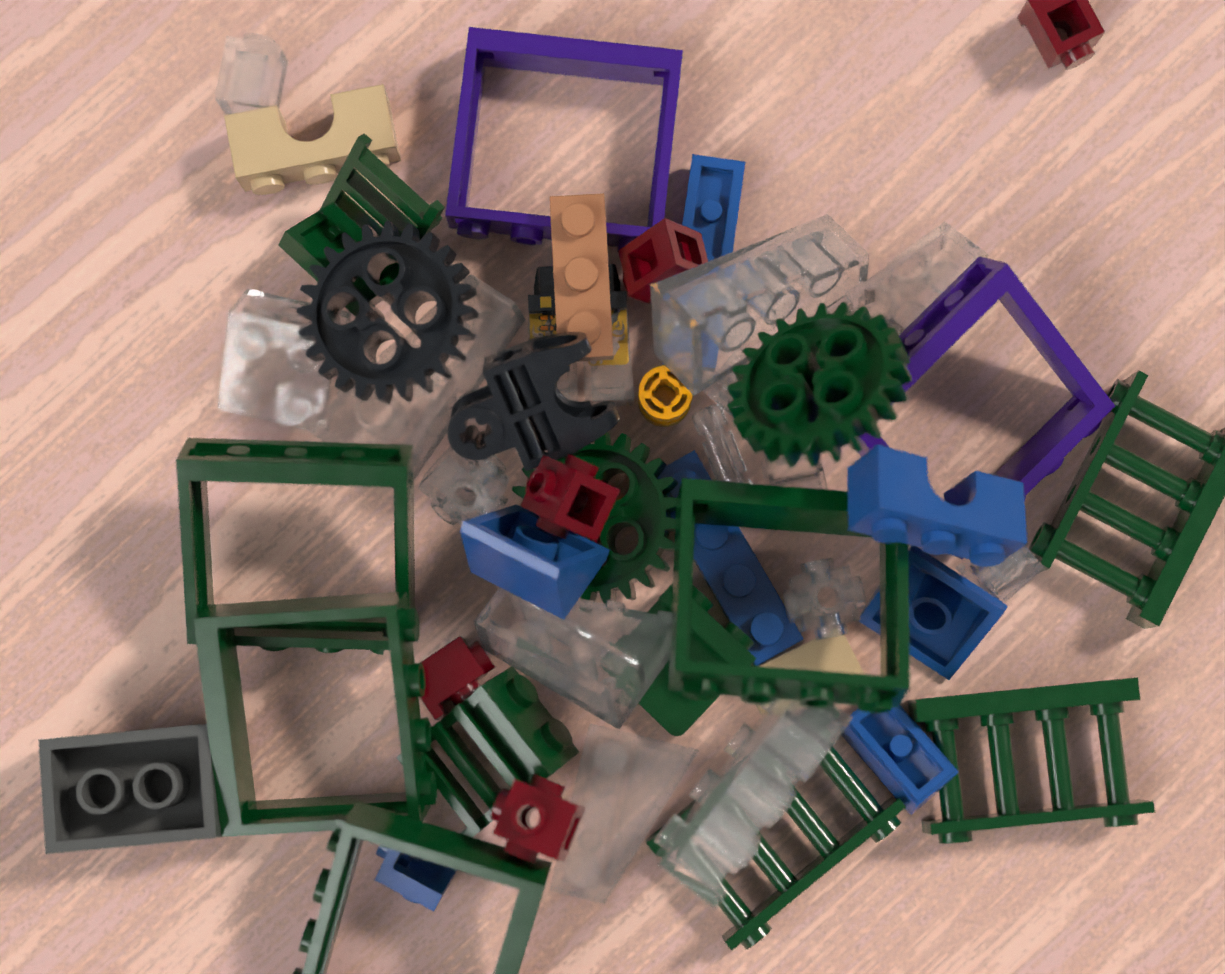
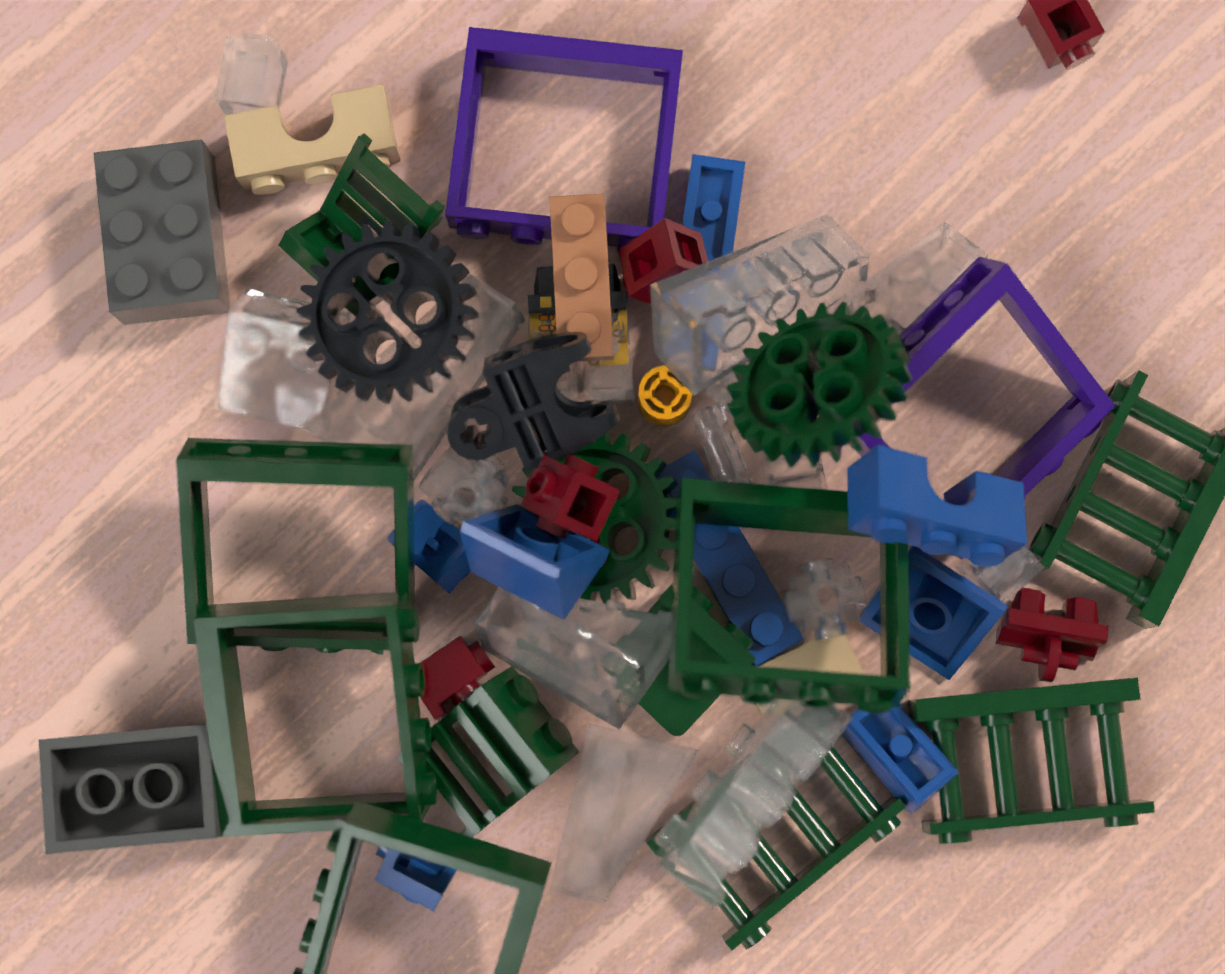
(161, 232): none -> dark grey brick
(437, 547): none -> blue bracket
(556, 824): dark red brick -> none
(1051, 639): none -> dark red hips

